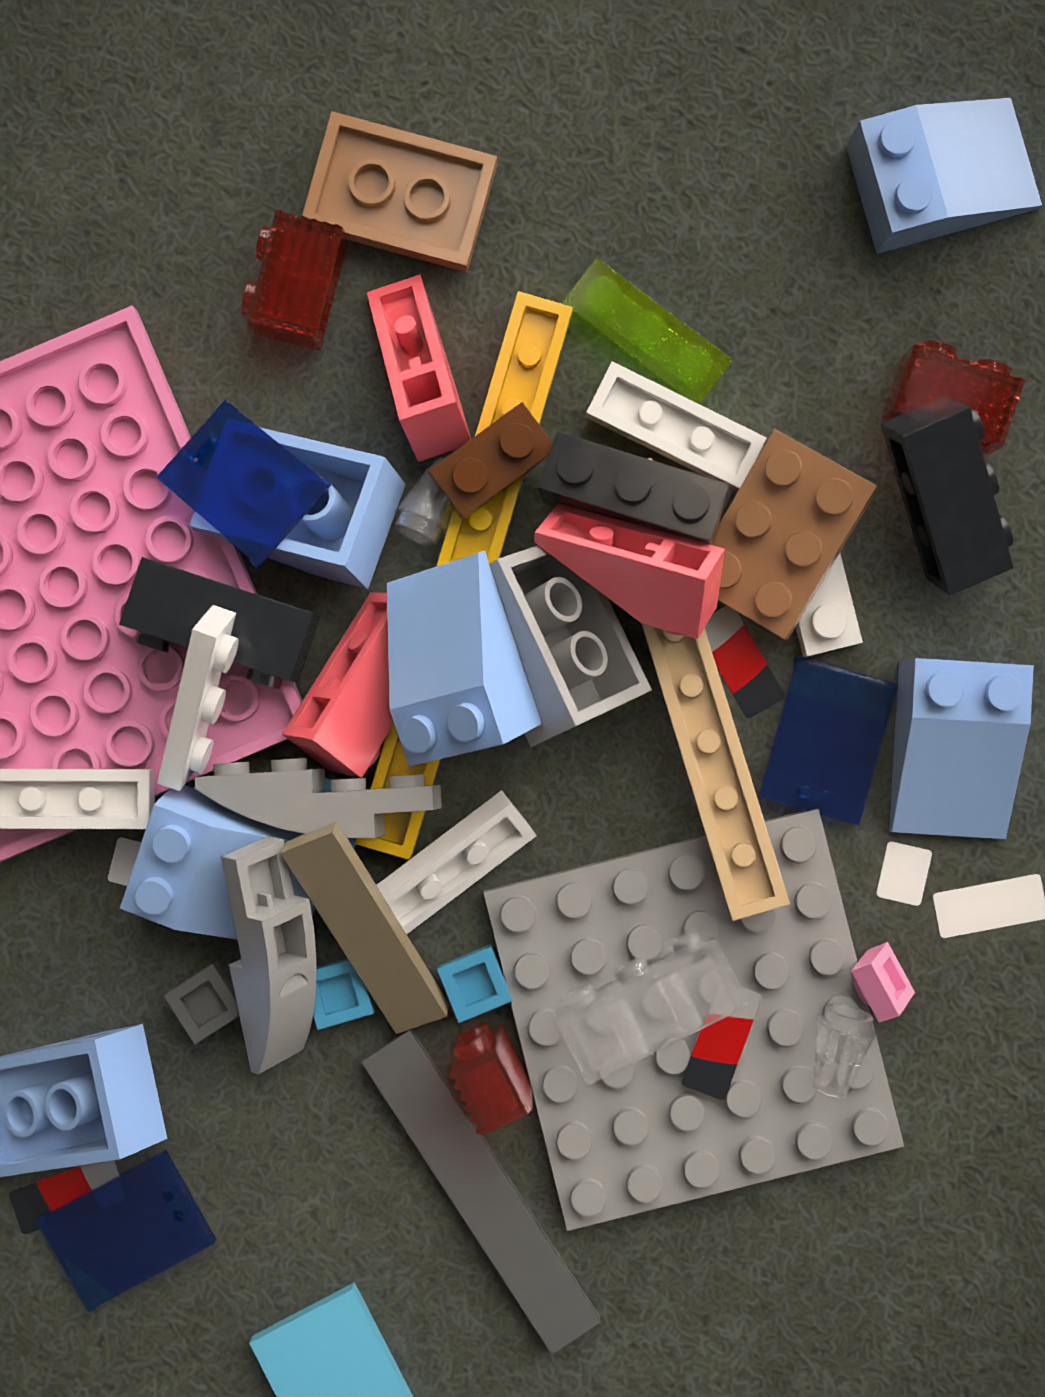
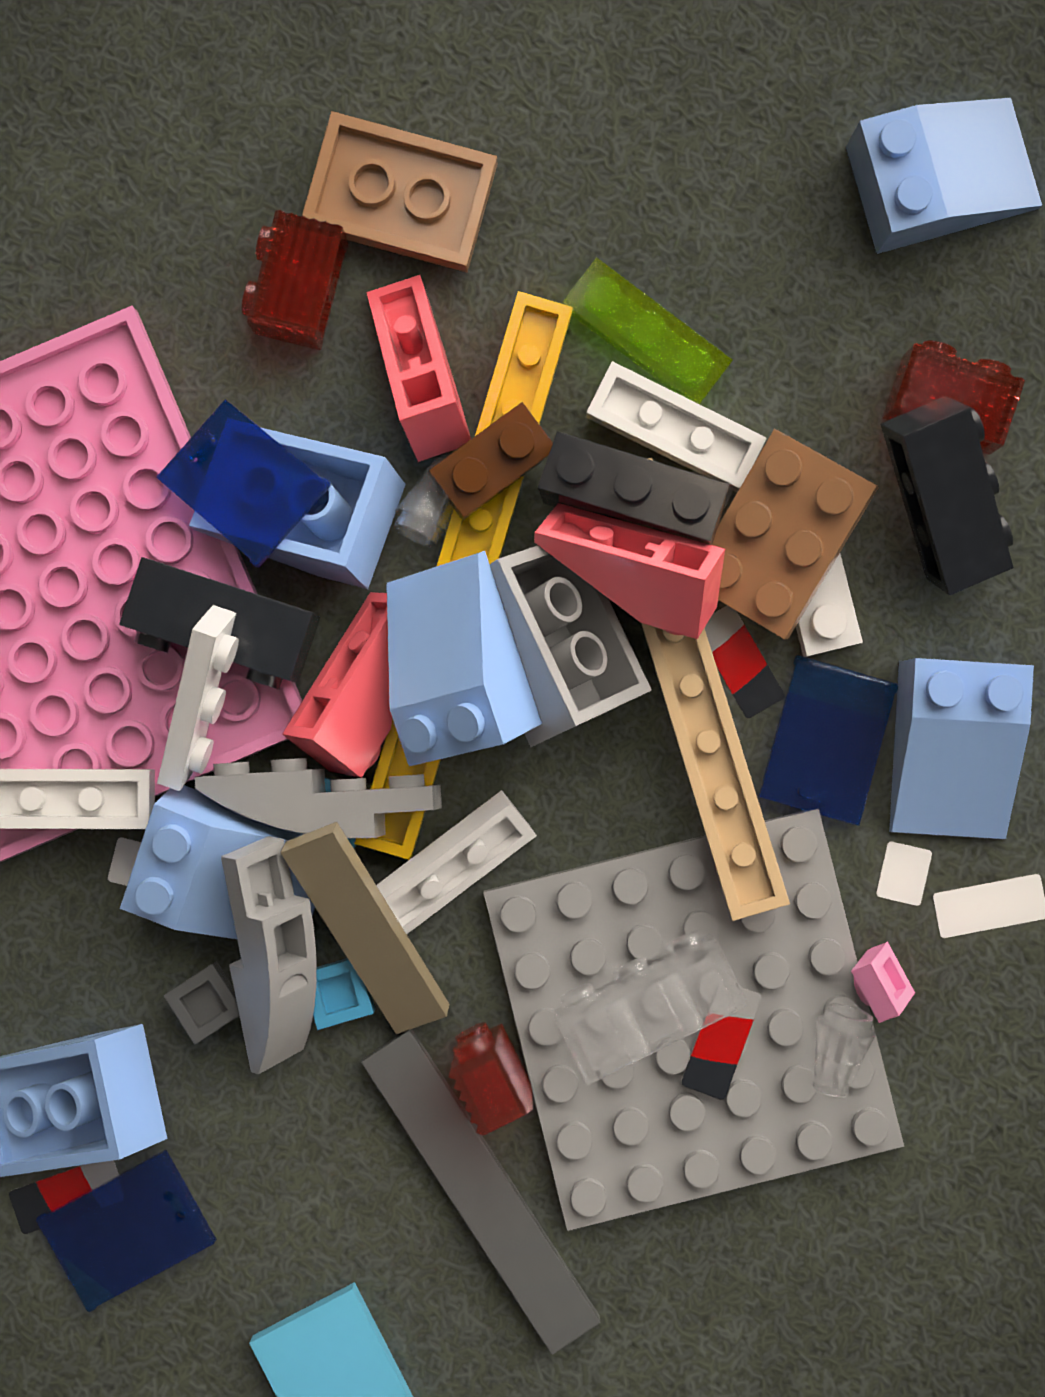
(474, 983): dark azure plate -> none

